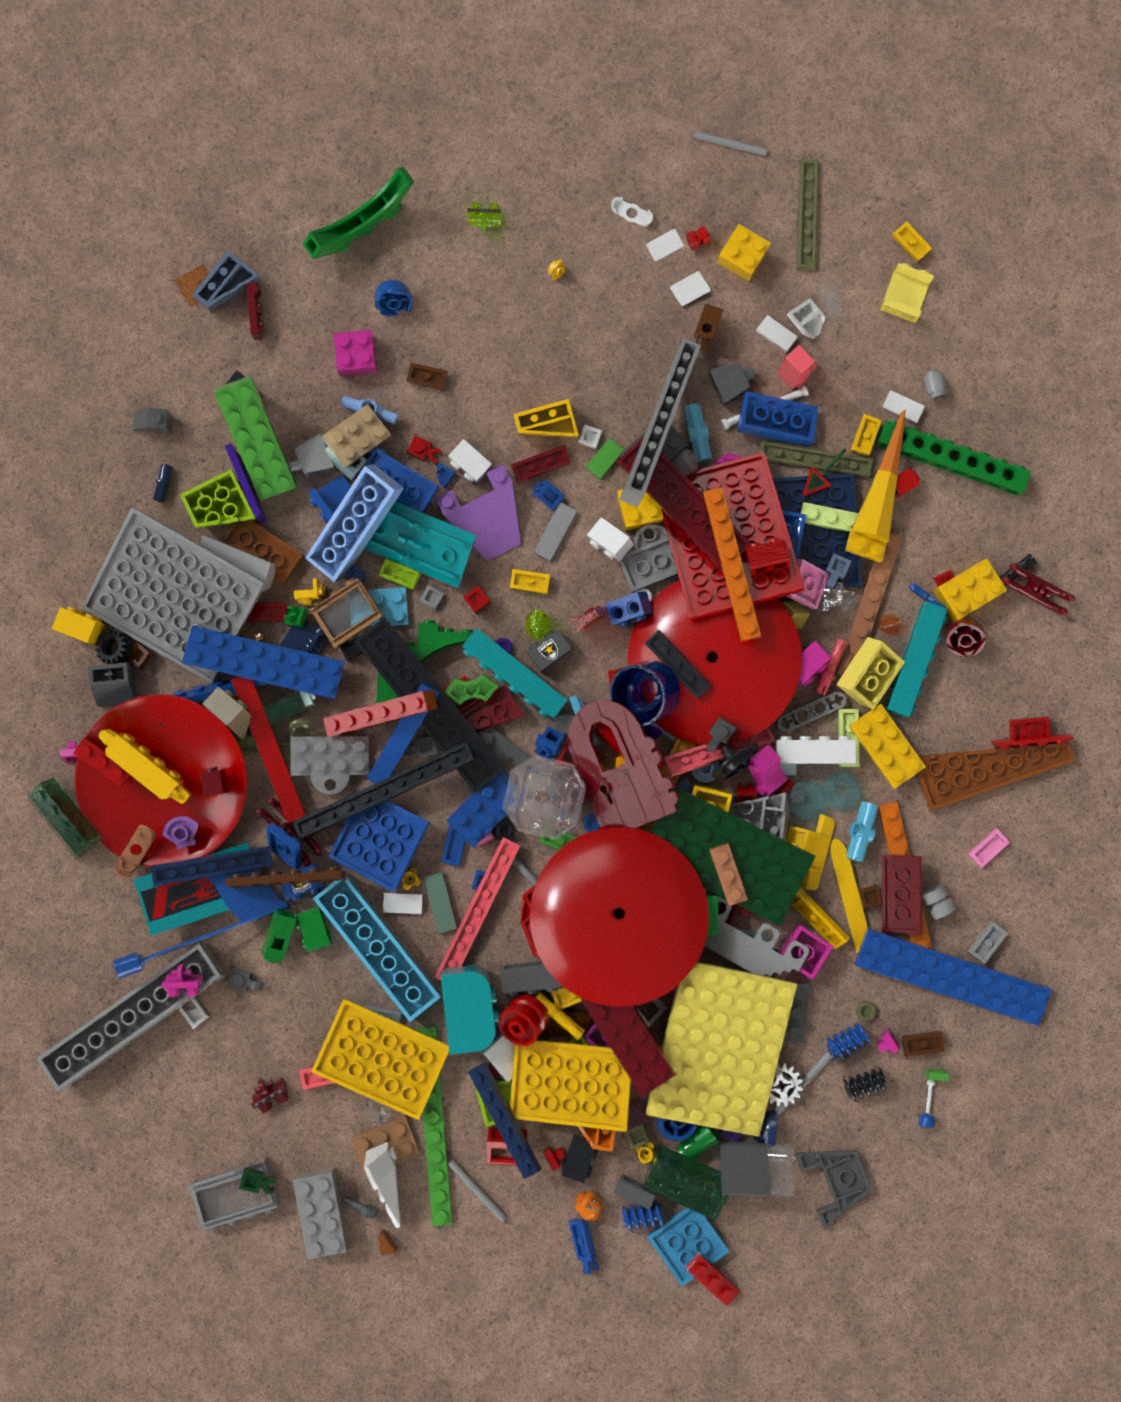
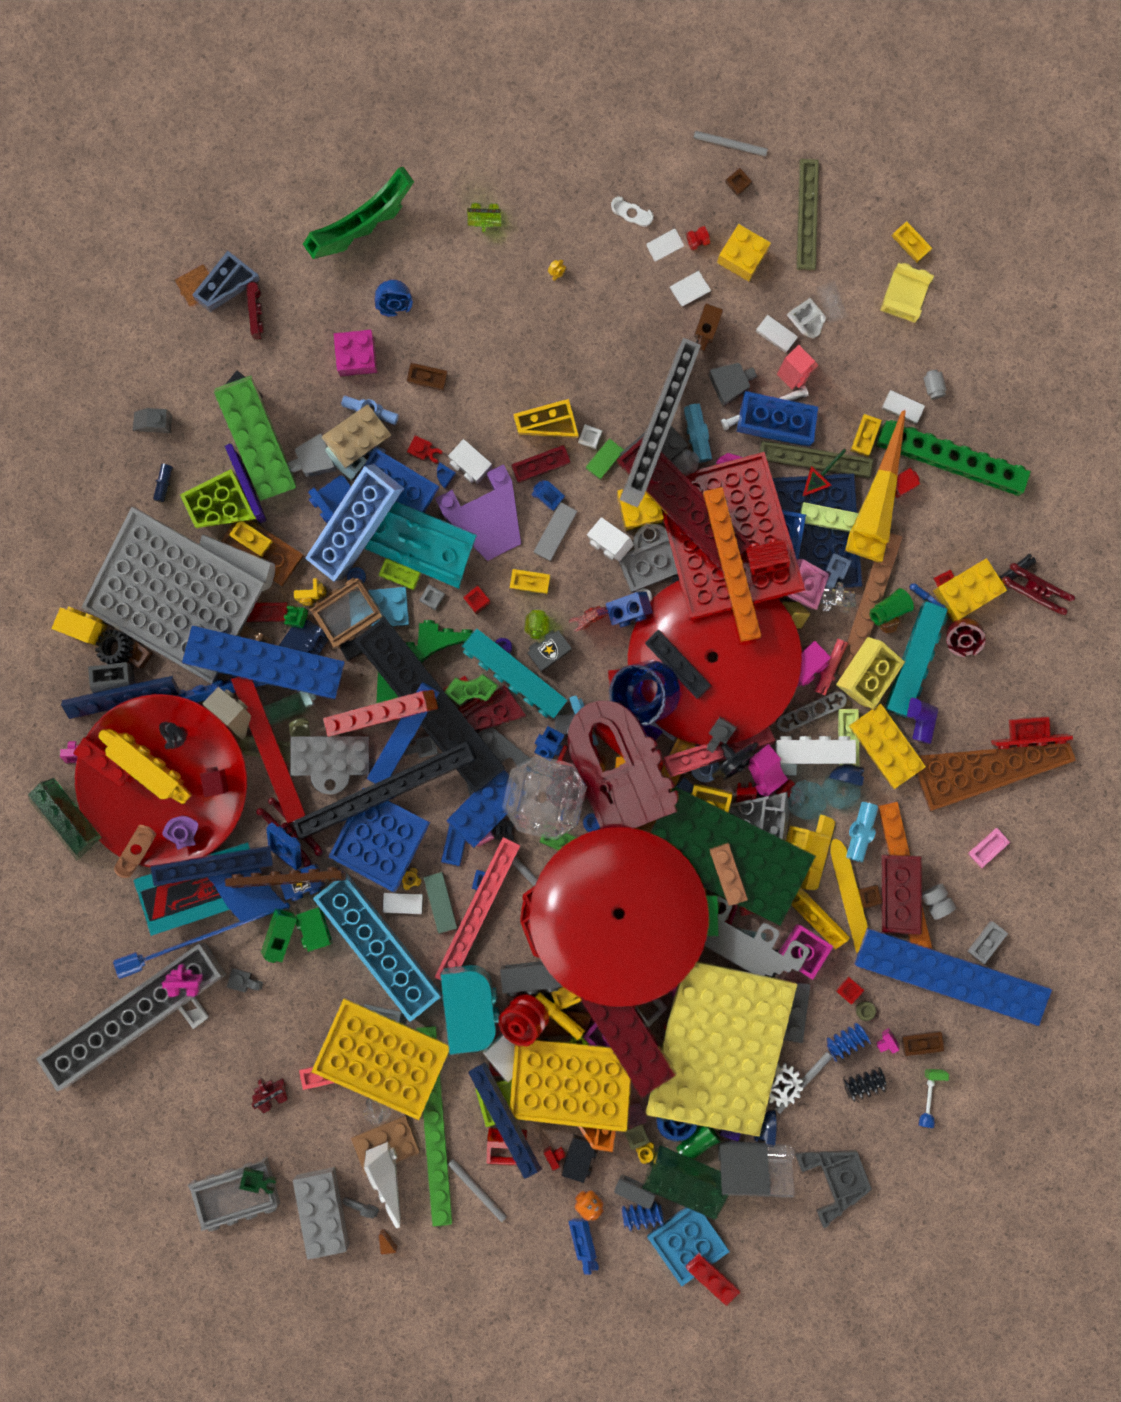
(109, 699): none -> dark blue plate
(176, 735): none -> black piece
(250, 538): none -> yellow plate
(738, 182): none -> reddish brown plate
(849, 774): none -> dark blue brick
(849, 990): none -> red tile
(892, 607): none -> green plant
(925, 717): none -> dark purple brick

